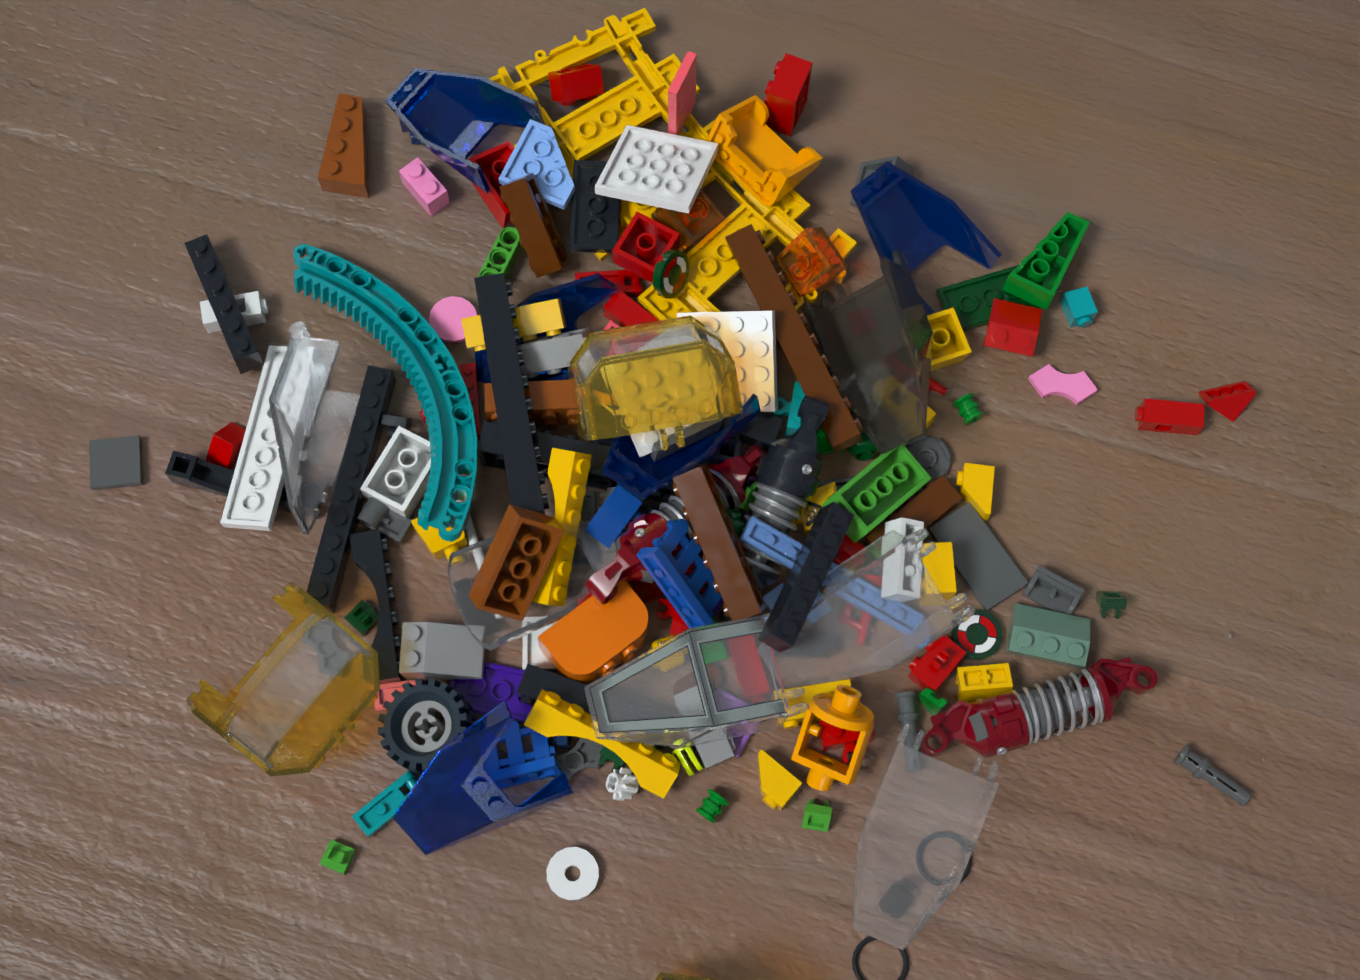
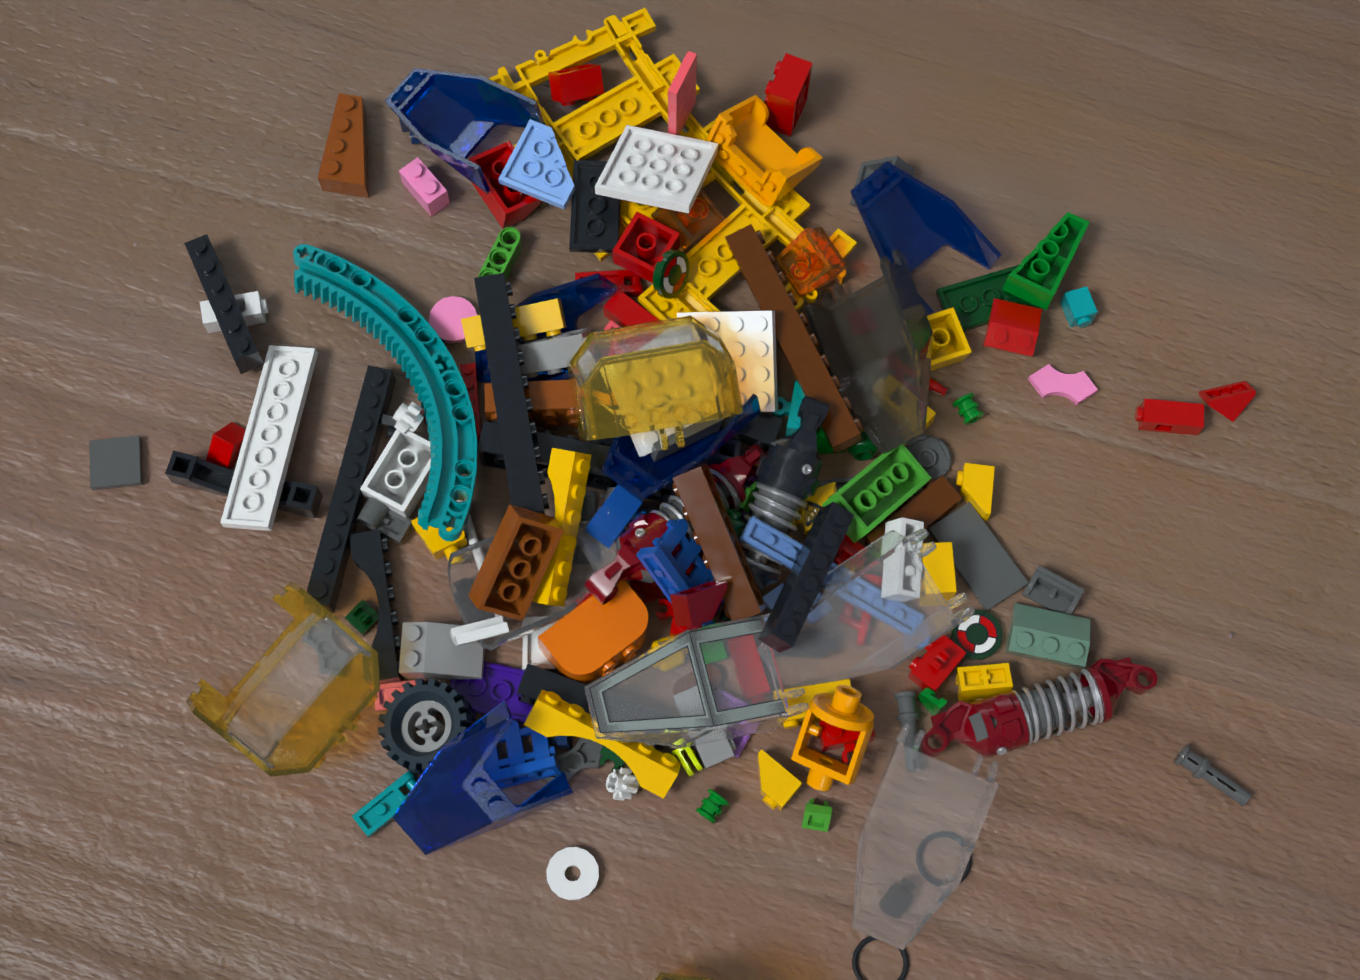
(309, 422): clear windscreen -> none
(338, 857): bright green tile -> none
(408, 417): none -> white gear
(479, 631): none -> white slope
(534, 225): reddish brown brick -> none
(697, 604): none -> dark red slope
(1111, 600): clear green tile -> none

